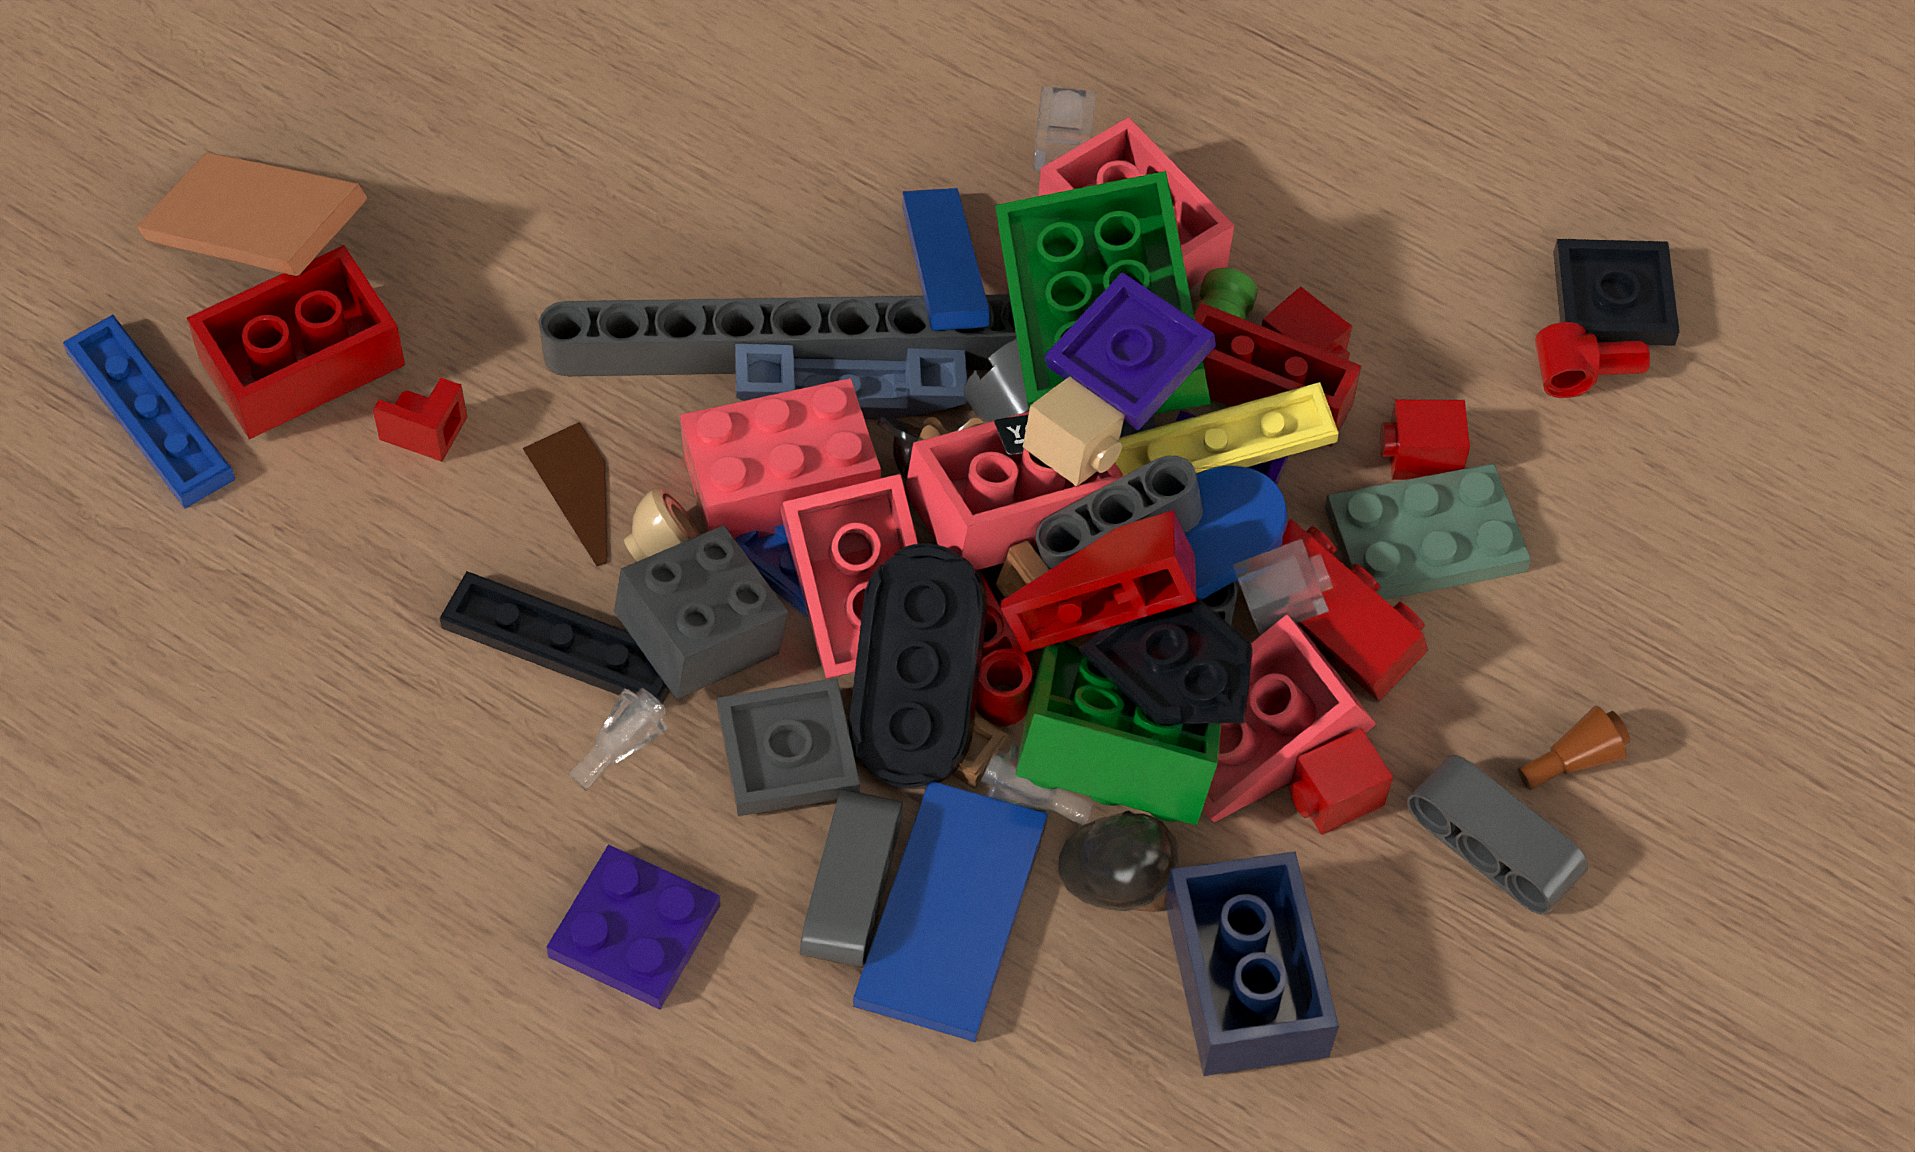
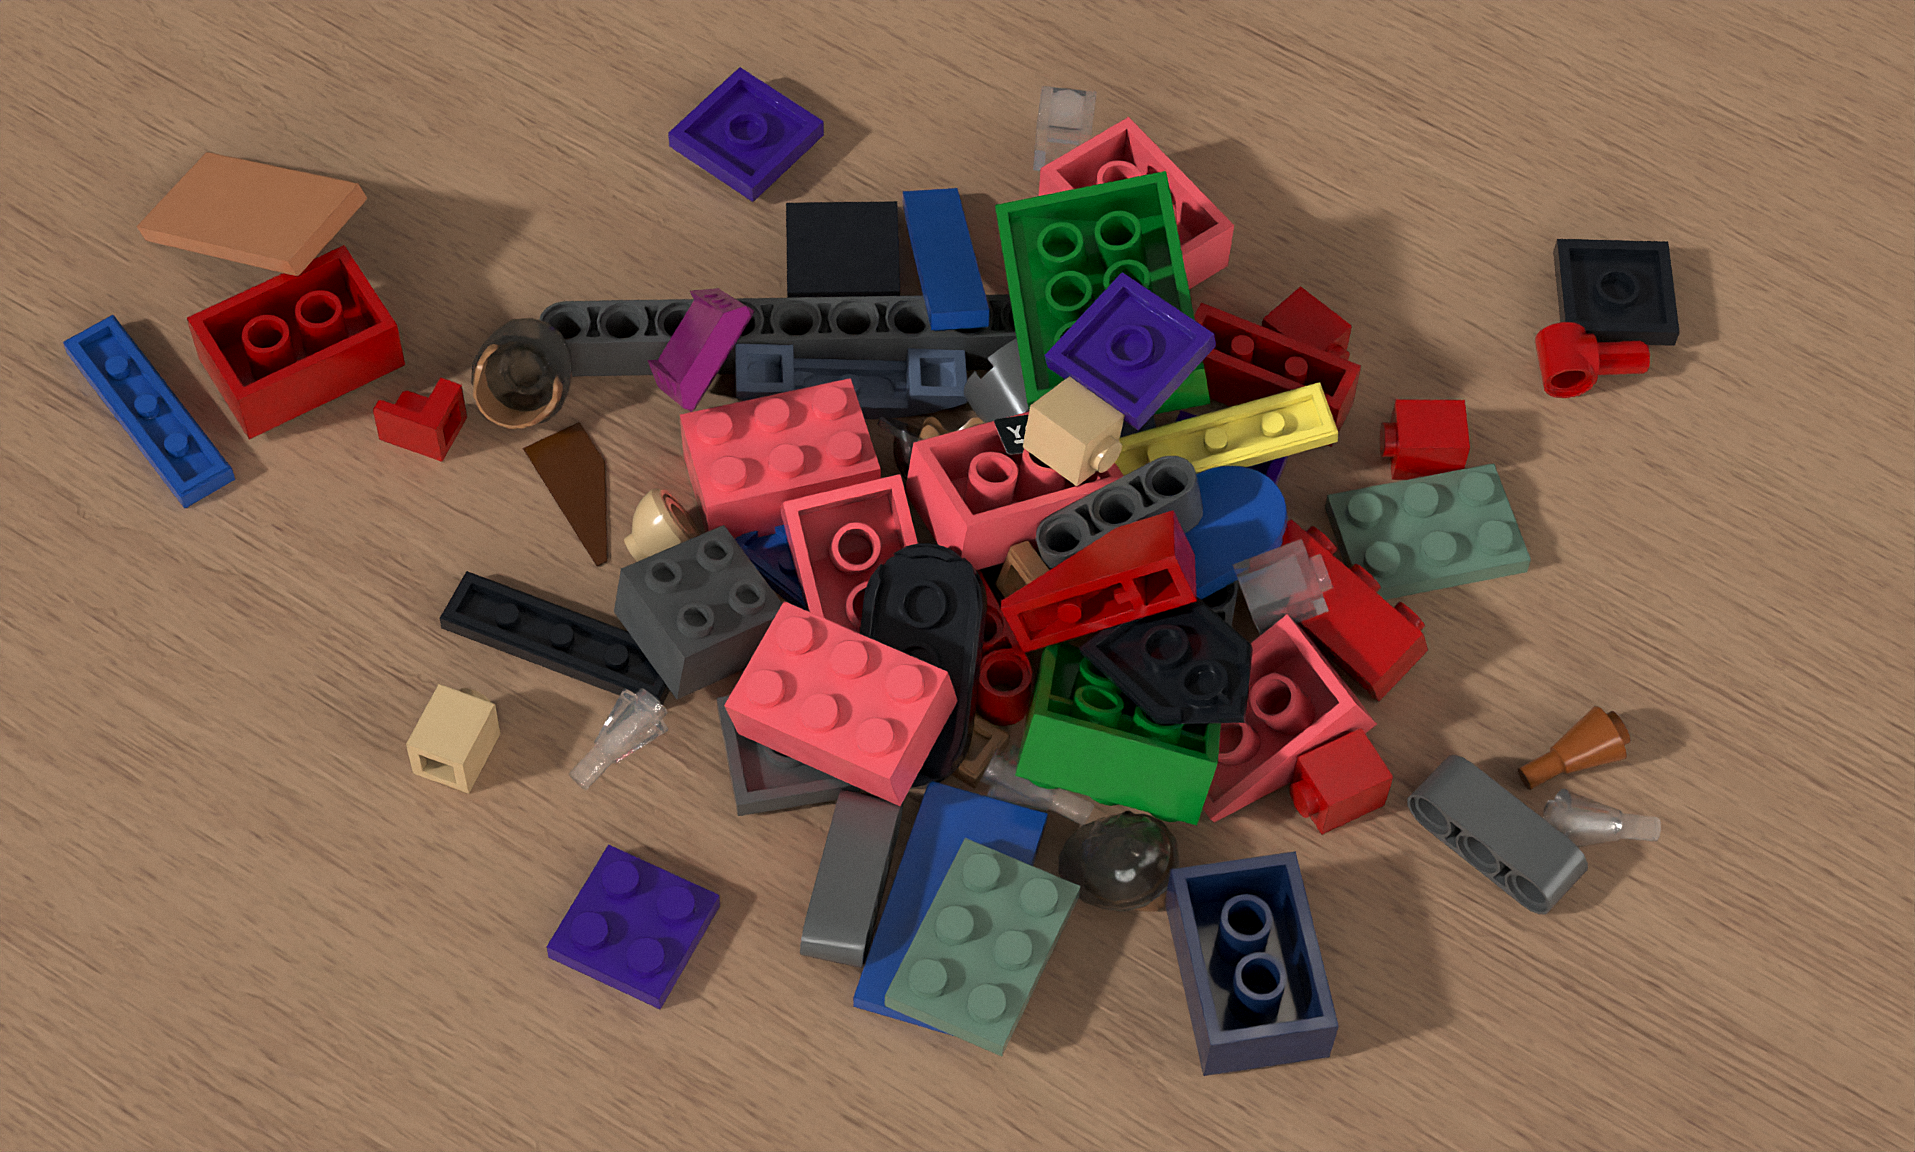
(454, 737): none -> tan brick
(522, 374): none -> clear smoke piece
(700, 346): none -> magenta slope
(746, 134): none -> dark purple plate
(842, 249): none -> black tile
(842, 703): none -> coral brick
(982, 946): none -> sand green plate
(1228, 291): bright green wheel -> none
(1594, 823): none -> clear cone

